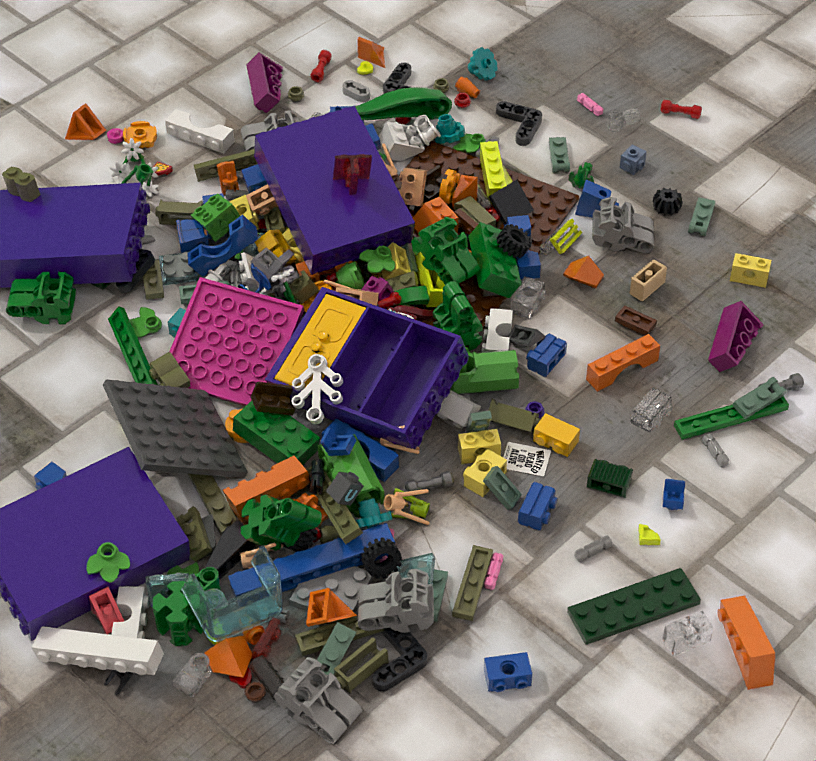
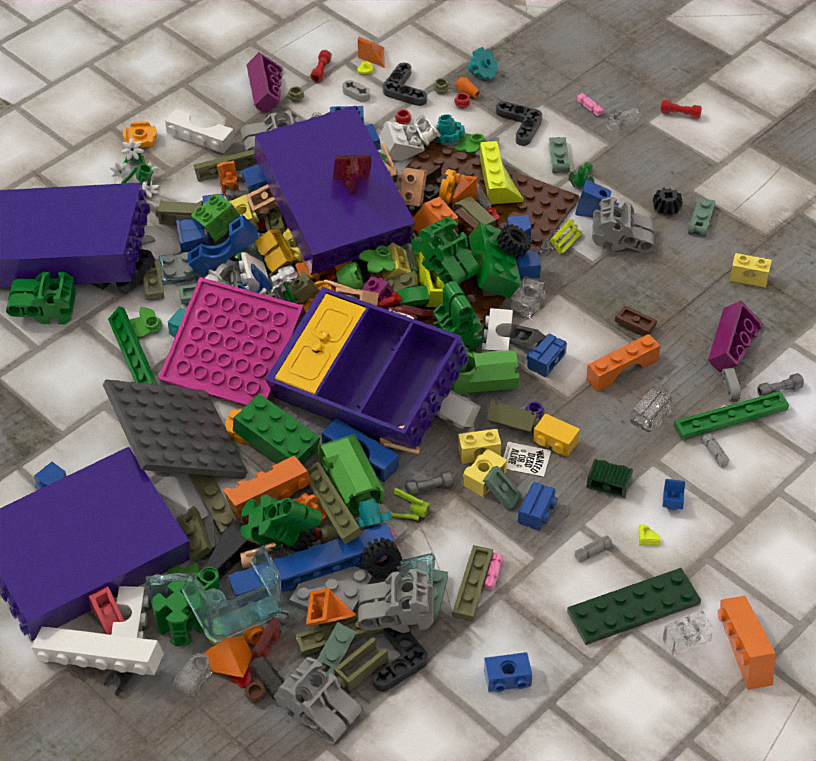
(21, 184): olive brick -> none
(84, 125): orange slope -> none
(108, 565): bright green plate -> none
(115, 136): dark pink tile -> none
(163, 168): tile -> none
(168, 372): olive brick -> none
(270, 263): light grey bracket -> none
(272, 398): dark brown bracket -> none
(315, 387): white plant -> none
(317, 476): black pin -> none
(337, 444): blue bracket -> none
(345, 488): dark grey brick -> none
(397, 503): light nougat plant -> none
(406, 103): green animal -> none
(478, 421): sand green plate -> none
(510, 201): black tile -> none
(584, 271): orange slope -> none
(633, 159): sand blue brick -> none
(648, 280): tan brick -> none
(731, 383): none -> light grey beam
(759, 398): sand green plate -> none

